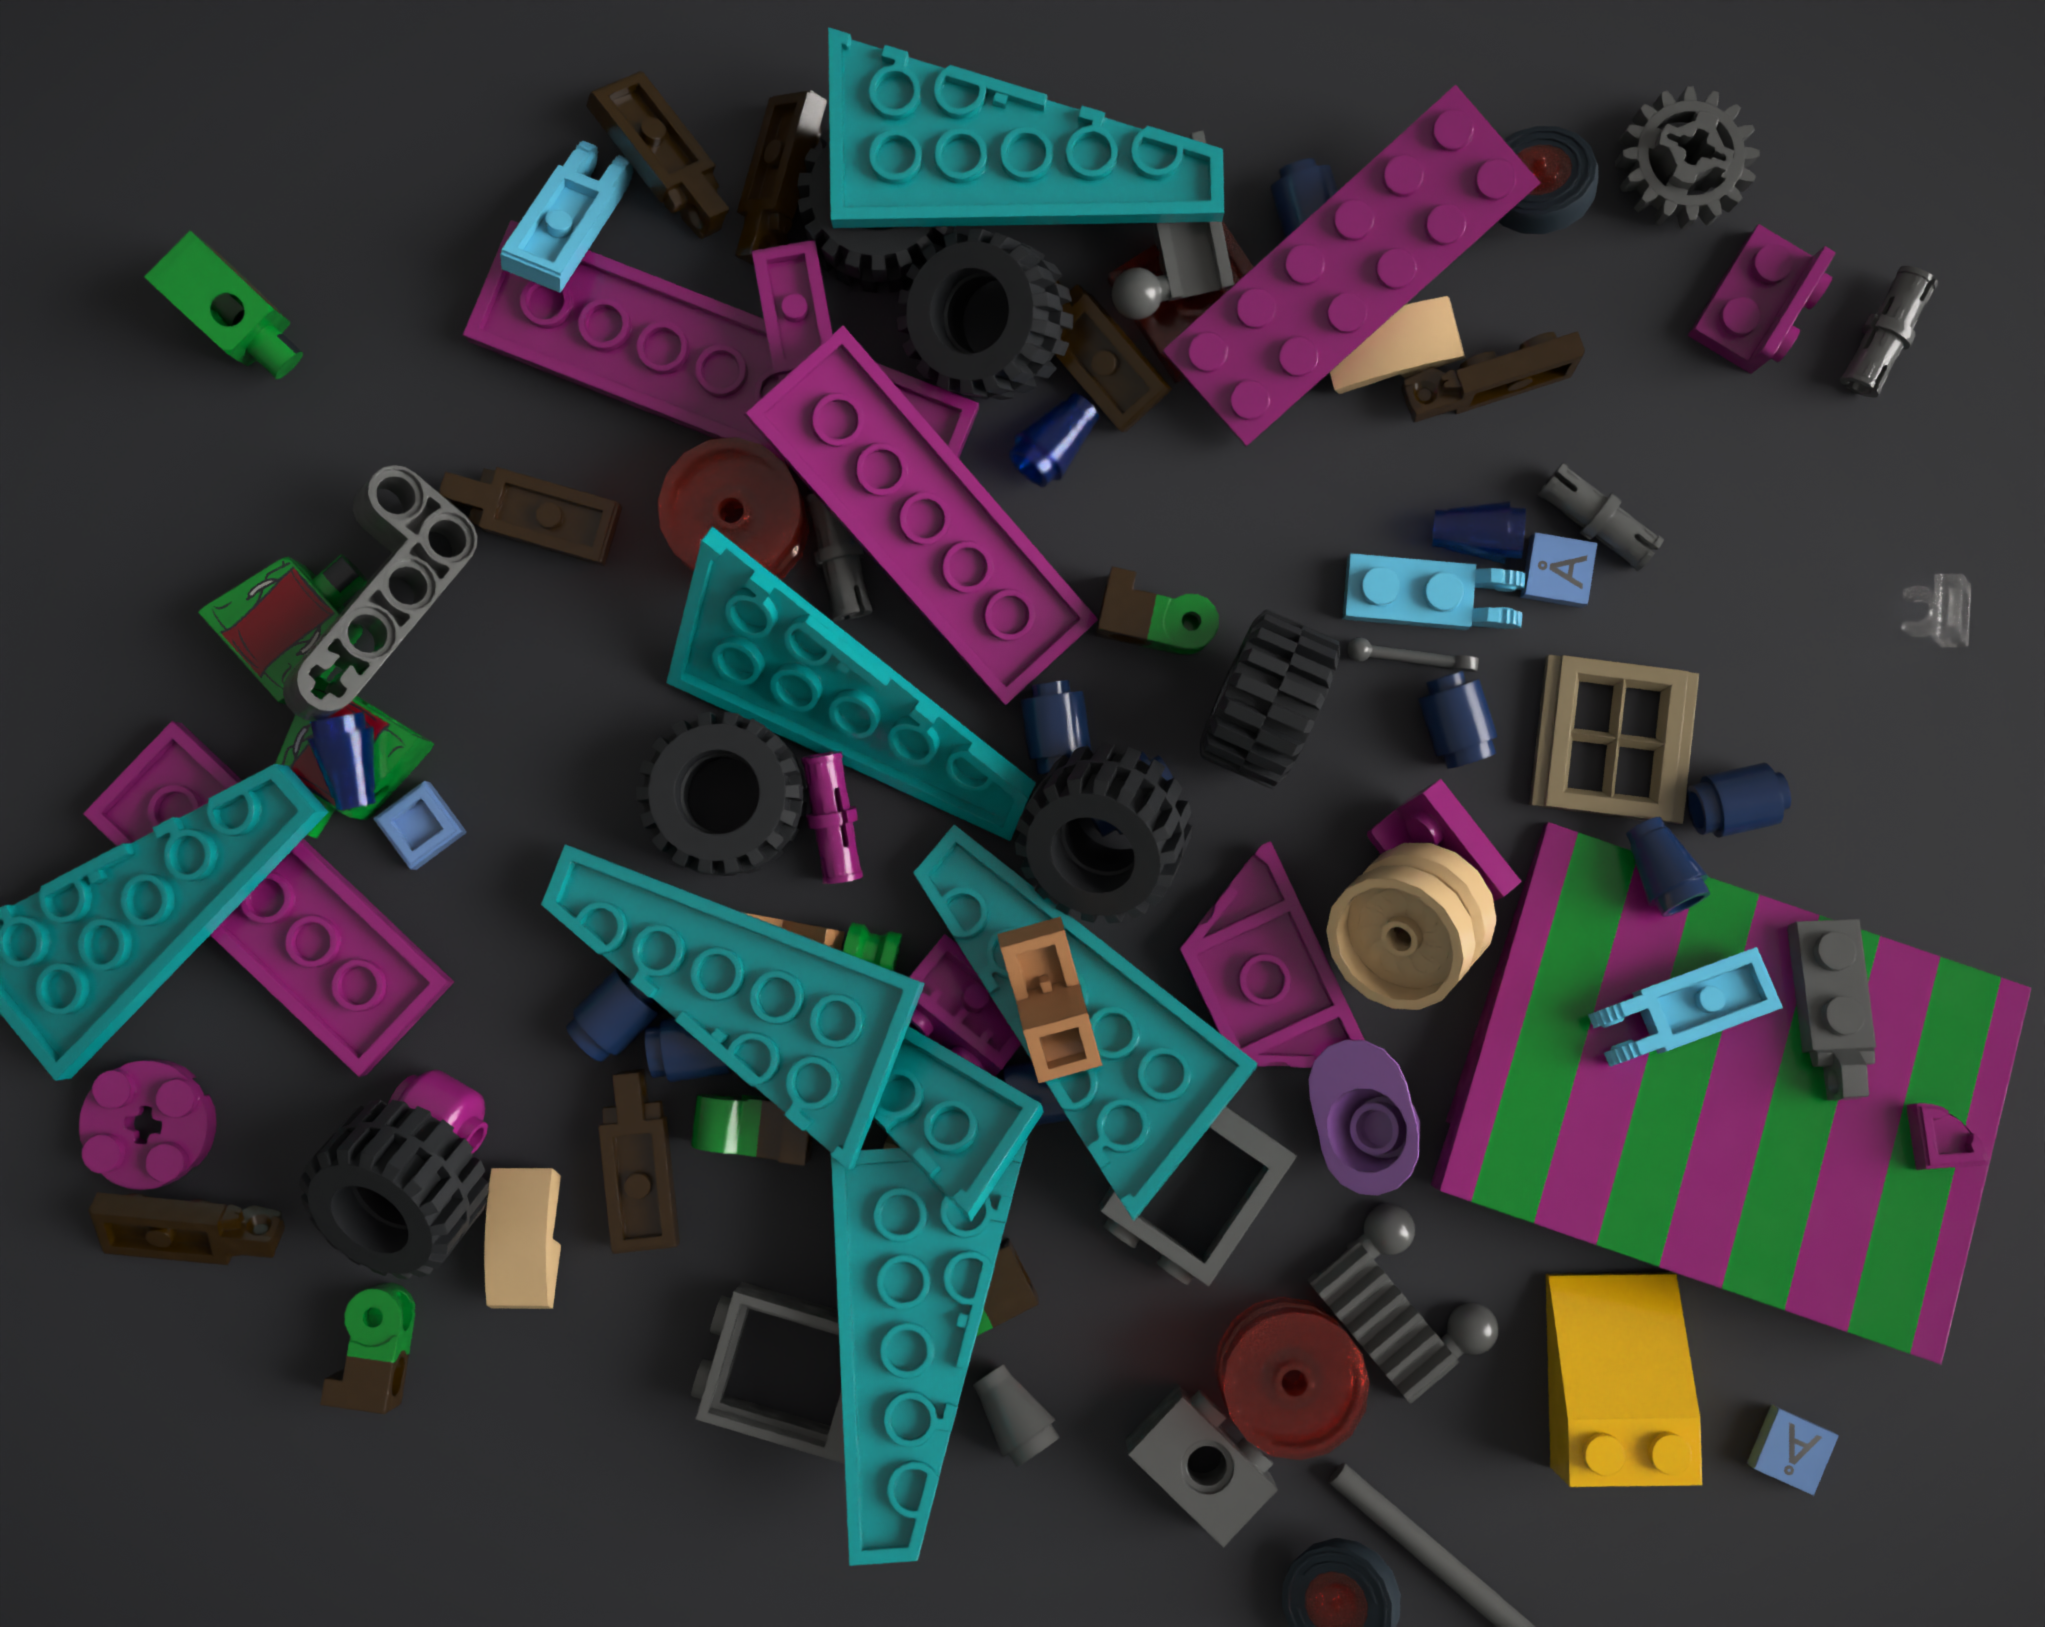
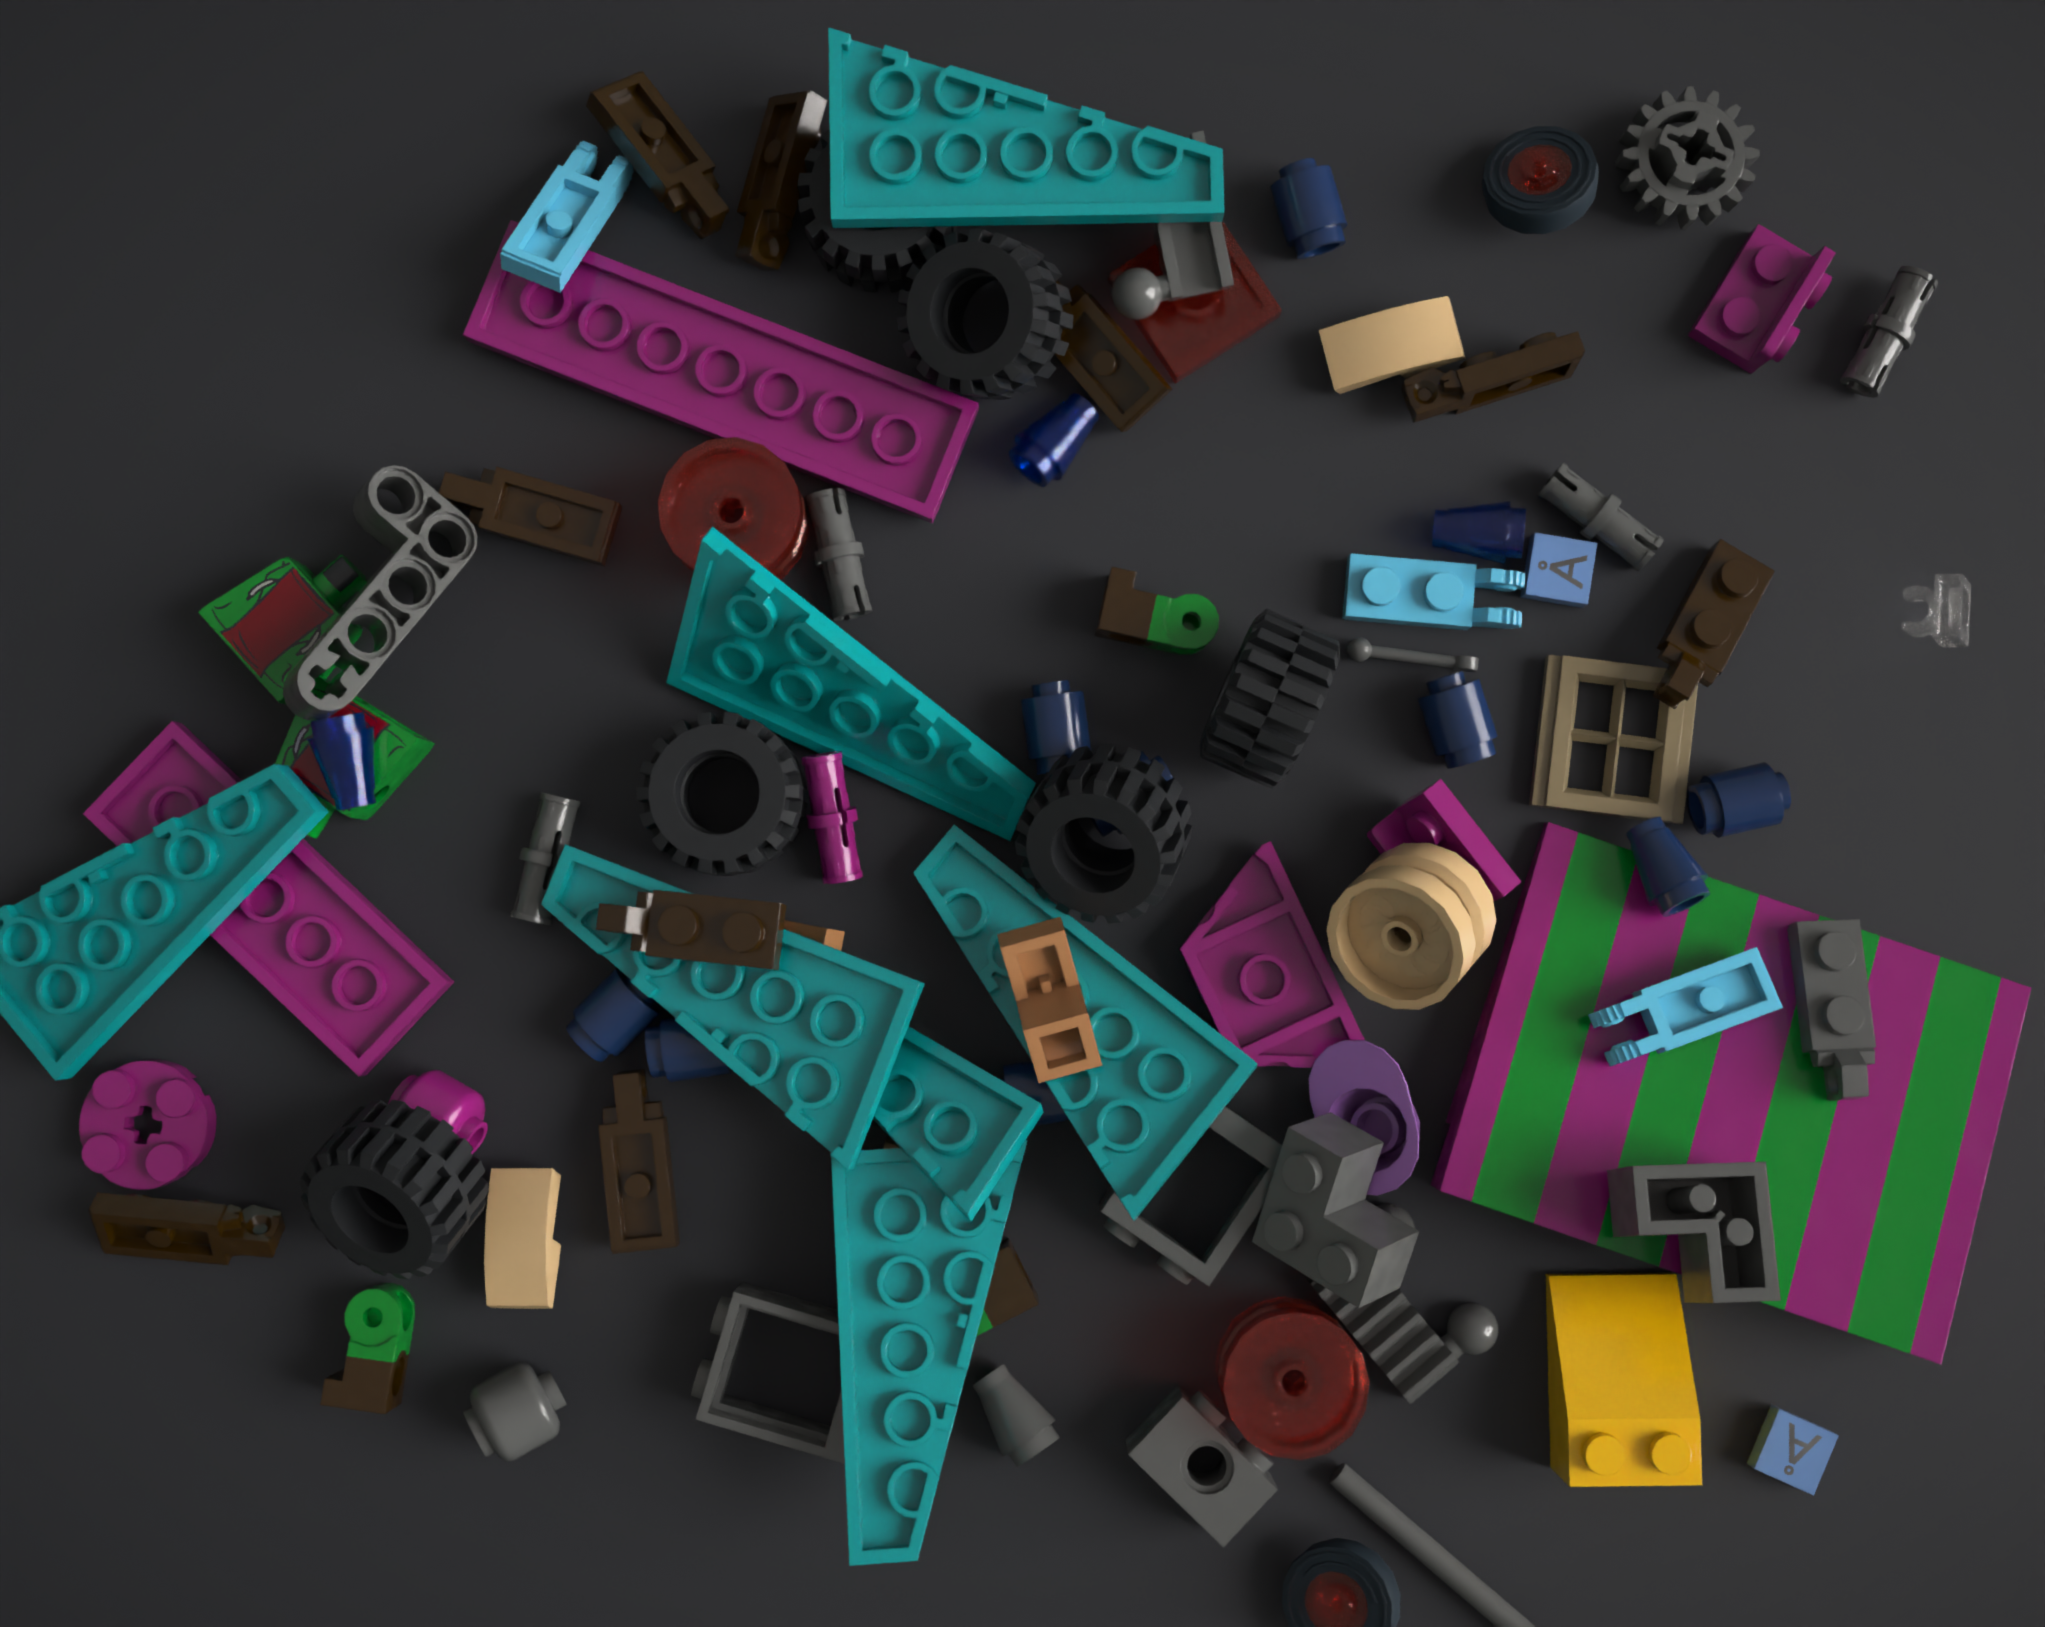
(215, 296): green torso -> none
(420, 825): medium blue tile -> none
(514, 1411): none -> dark grey head
(549, 835): none -> dark grey pin
(700, 928): none -> dark brown hinge
(748, 1128): green leg -> none
(792, 303): magenta hinge -> none
(873, 947): green wheel -> none
(921, 515): magenta plate -> none
(960, 1010): magenta bracket -> none
(1320, 1215): none -> dark grey brick
(1351, 266): magenta plate -> none
(1710, 621): none -> dark brown hinge
(1719, 1223): none -> dark grey brick
(1942, 1139): magenta tile -> none

